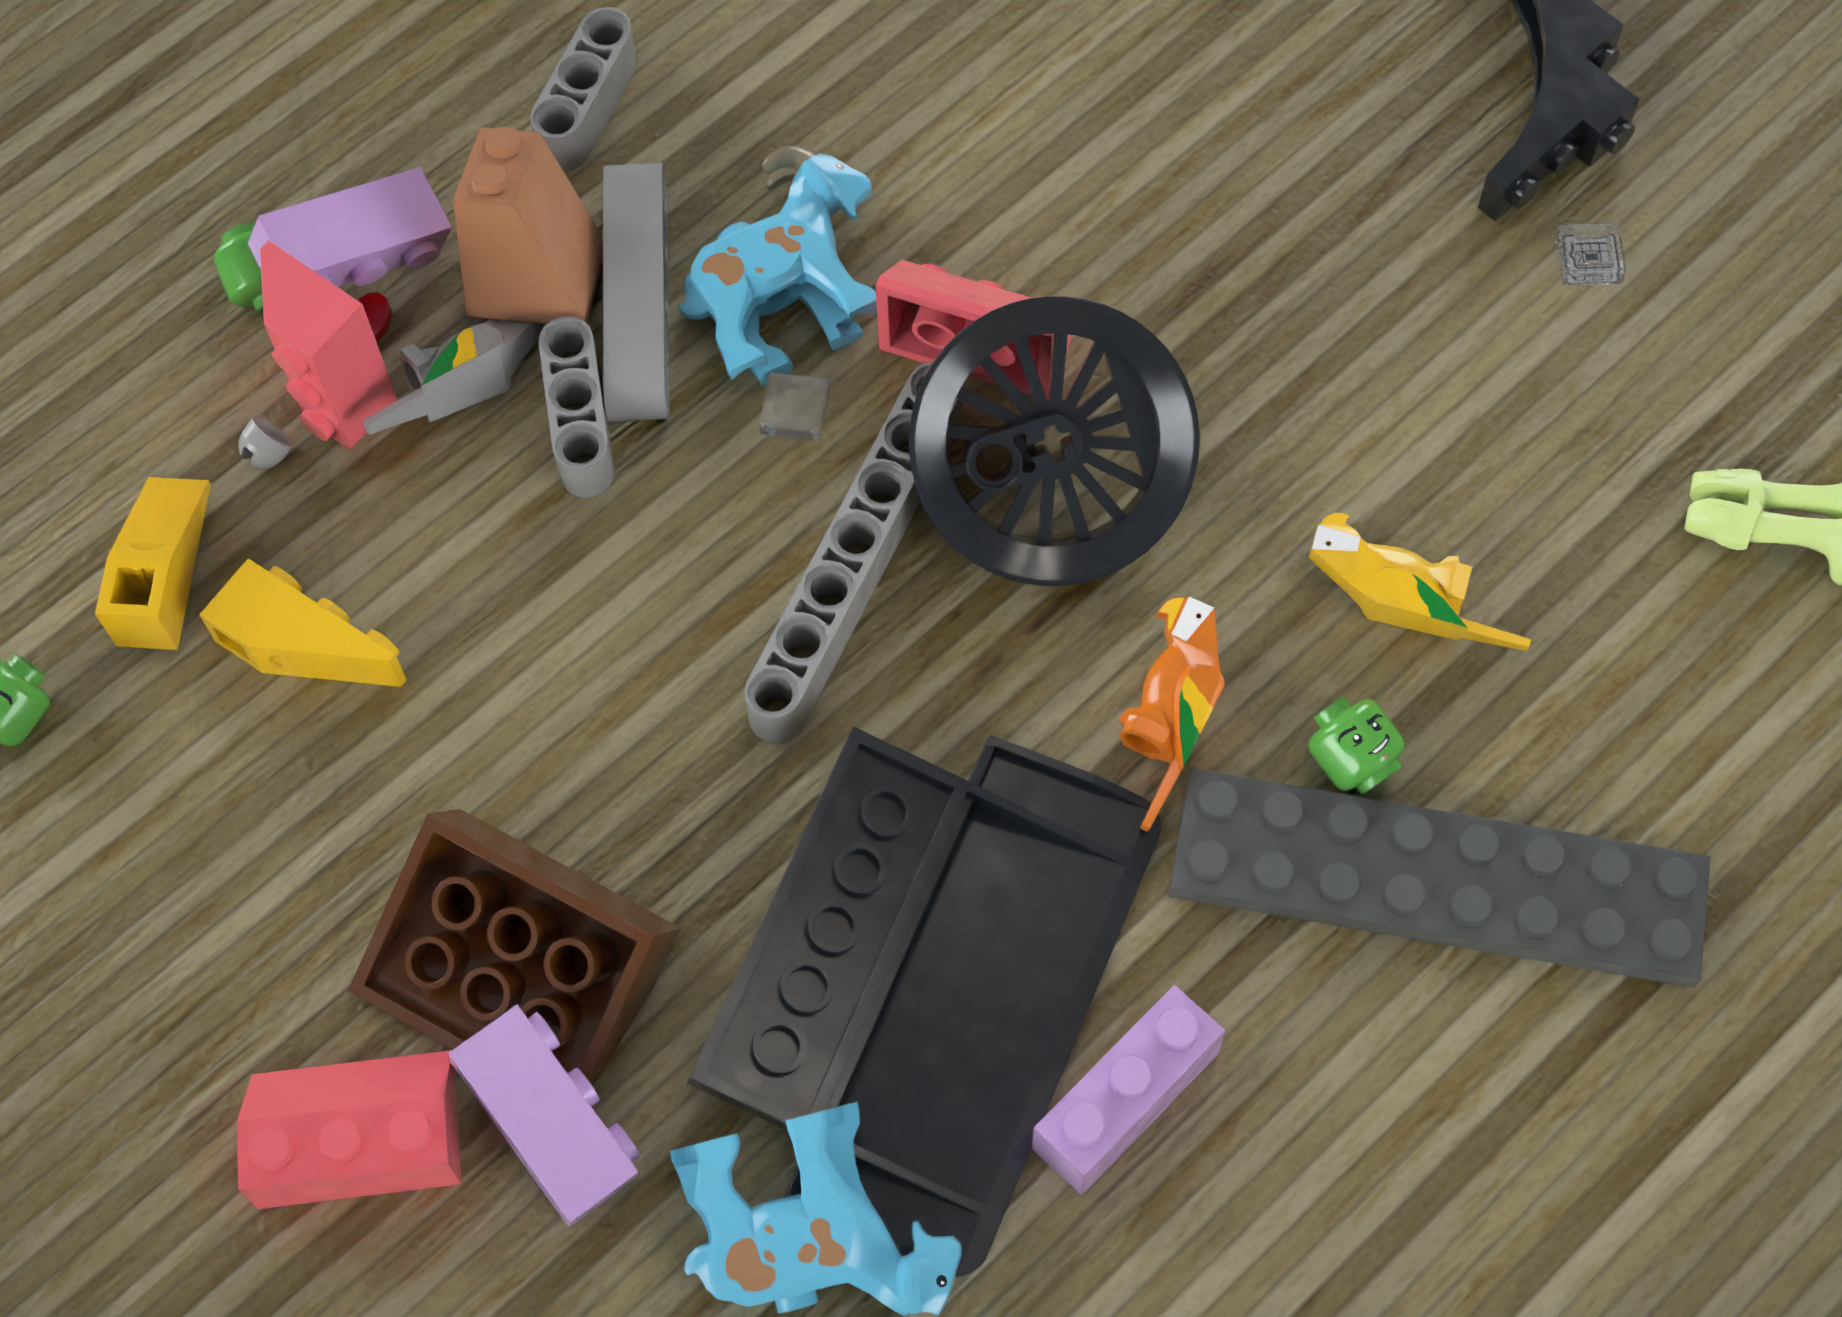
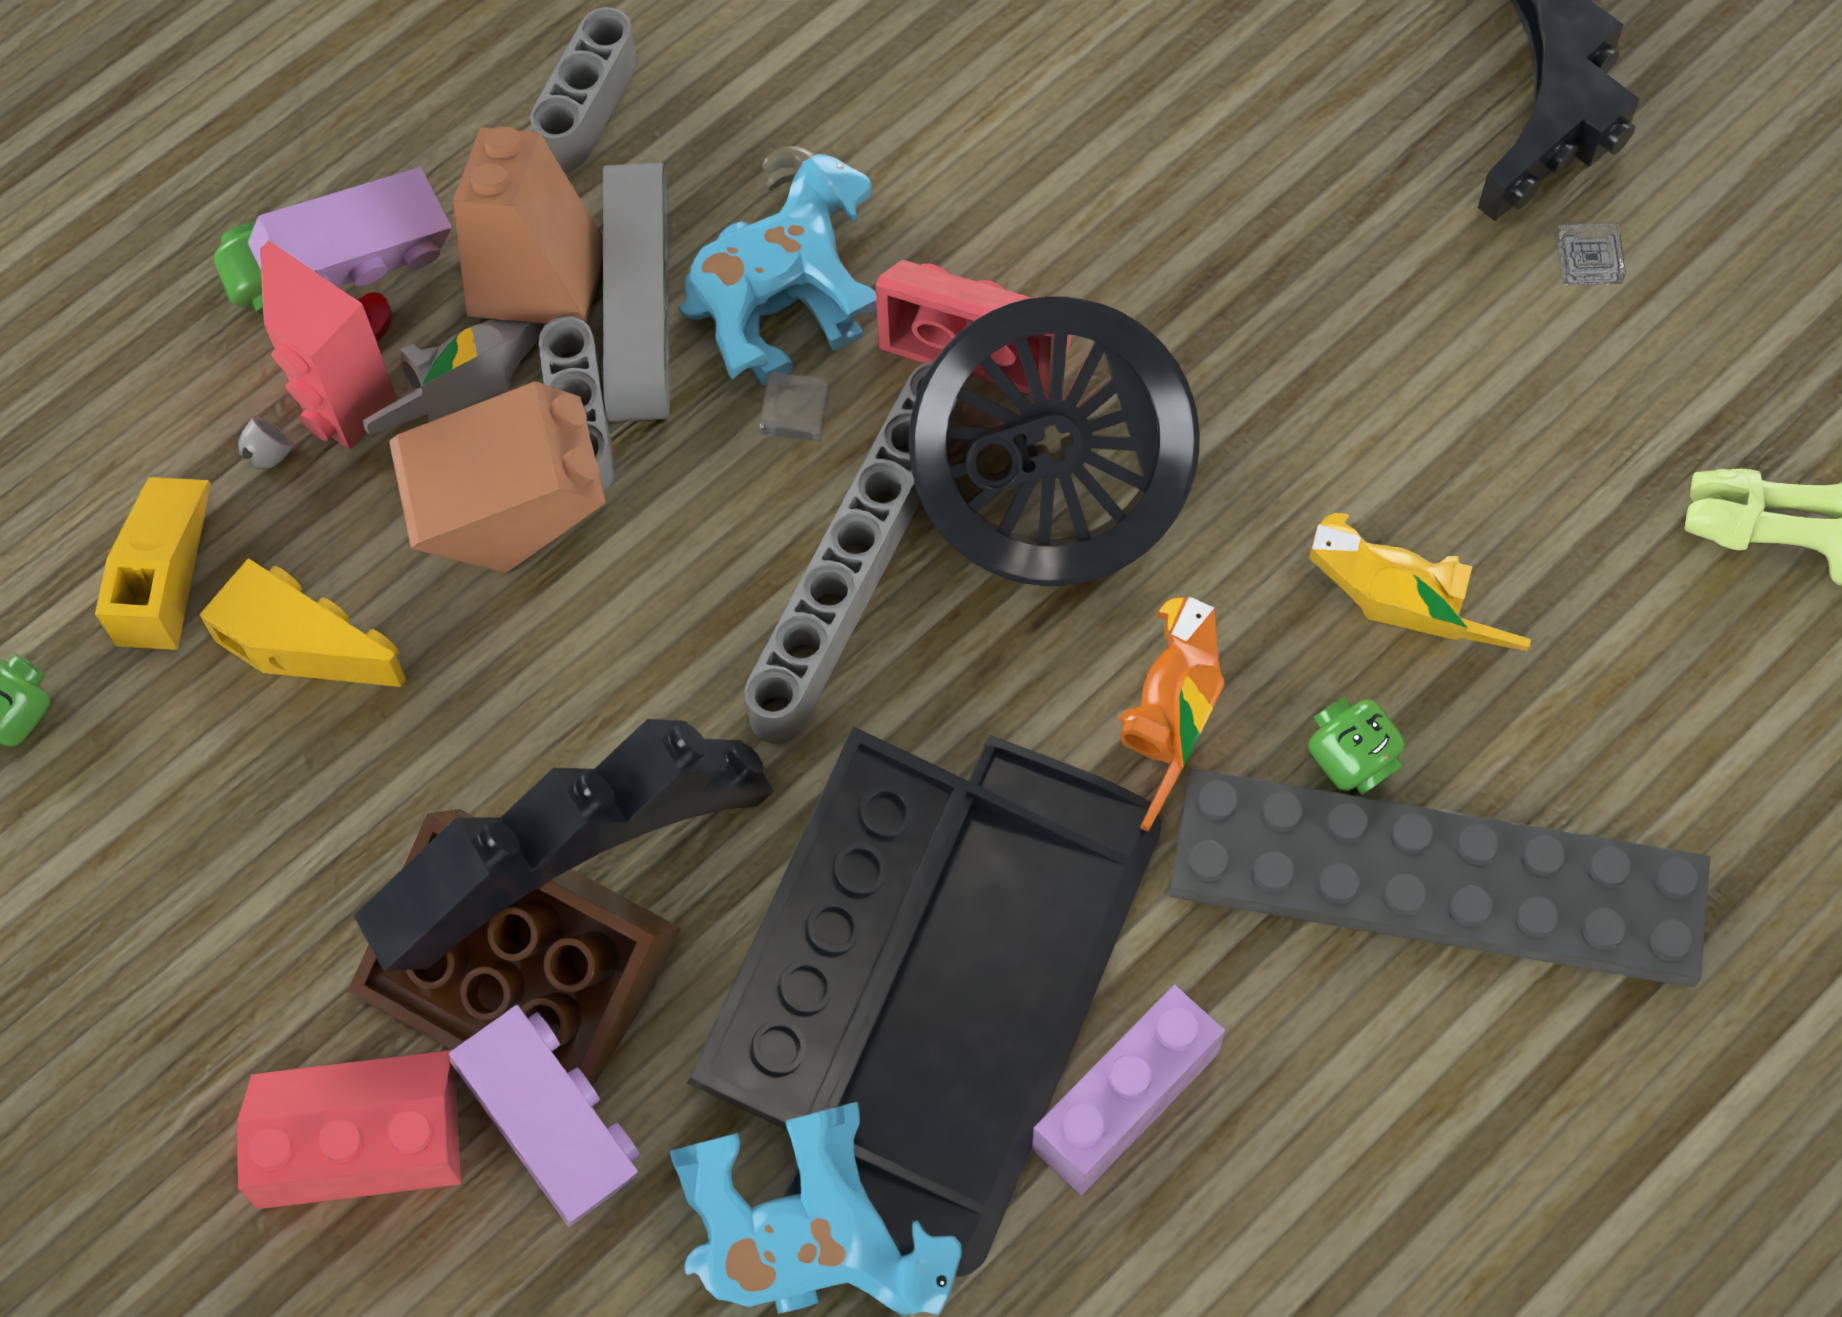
(498, 477): none -> nougat slope
(565, 819): none -> black arch

